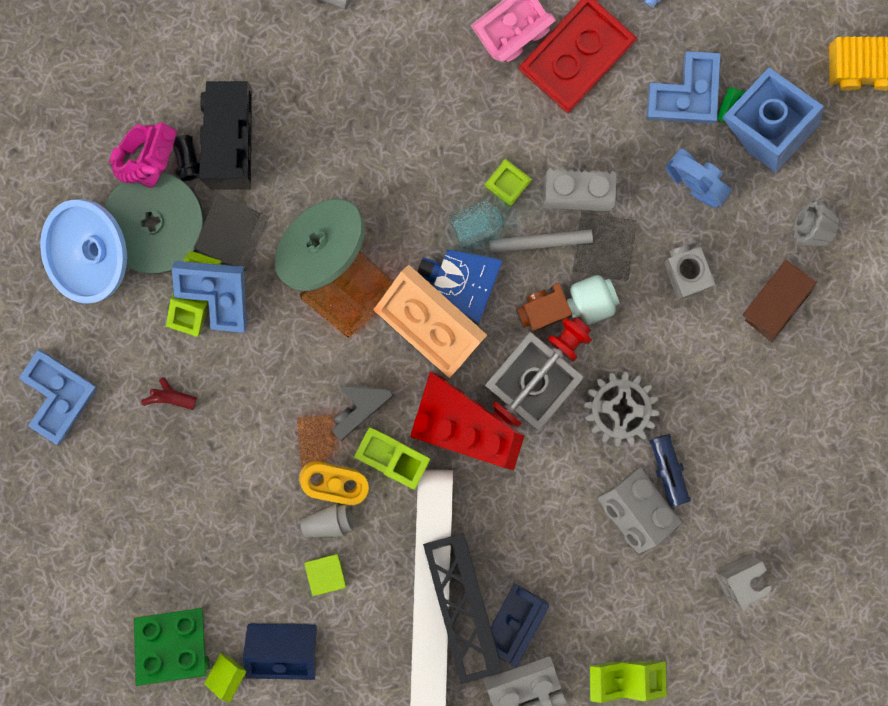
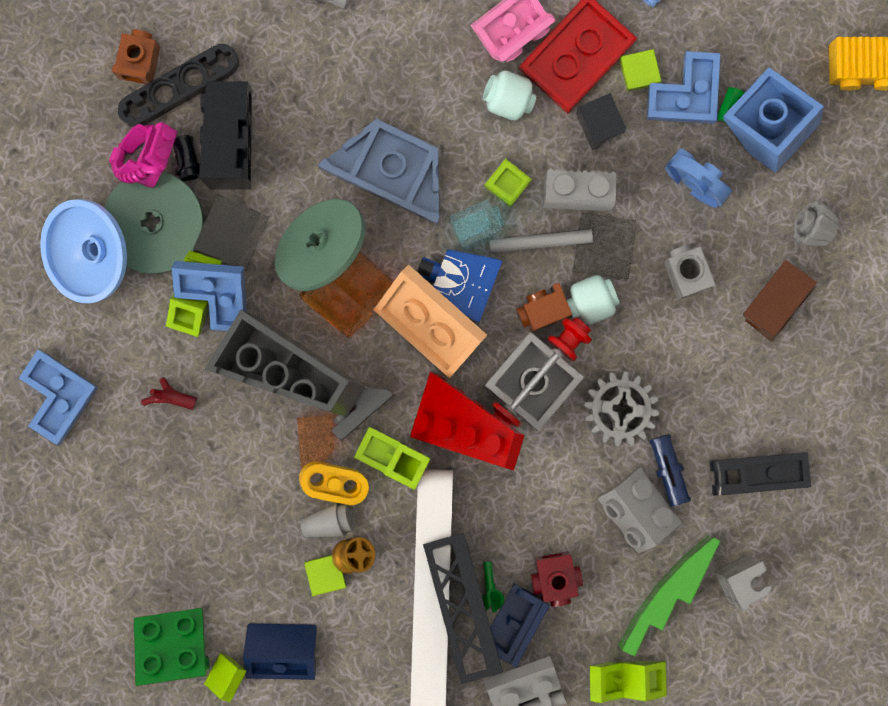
(143, 67): none -> dark orange brick
(176, 80): none -> black beam
(276, 363): none -> dark grey wedge
(362, 555): none -> pearl gold wheel
(390, 167): none -> sand blue wing
(492, 596): none -> green hand
(509, 95): none -> light aqua head
(556, 565): none -> dark red brick
(600, 120): none -> black panel
(640, 70): none -> lime tile
(678, 583): none -> bright green slope
(761, 473): none -> black plate

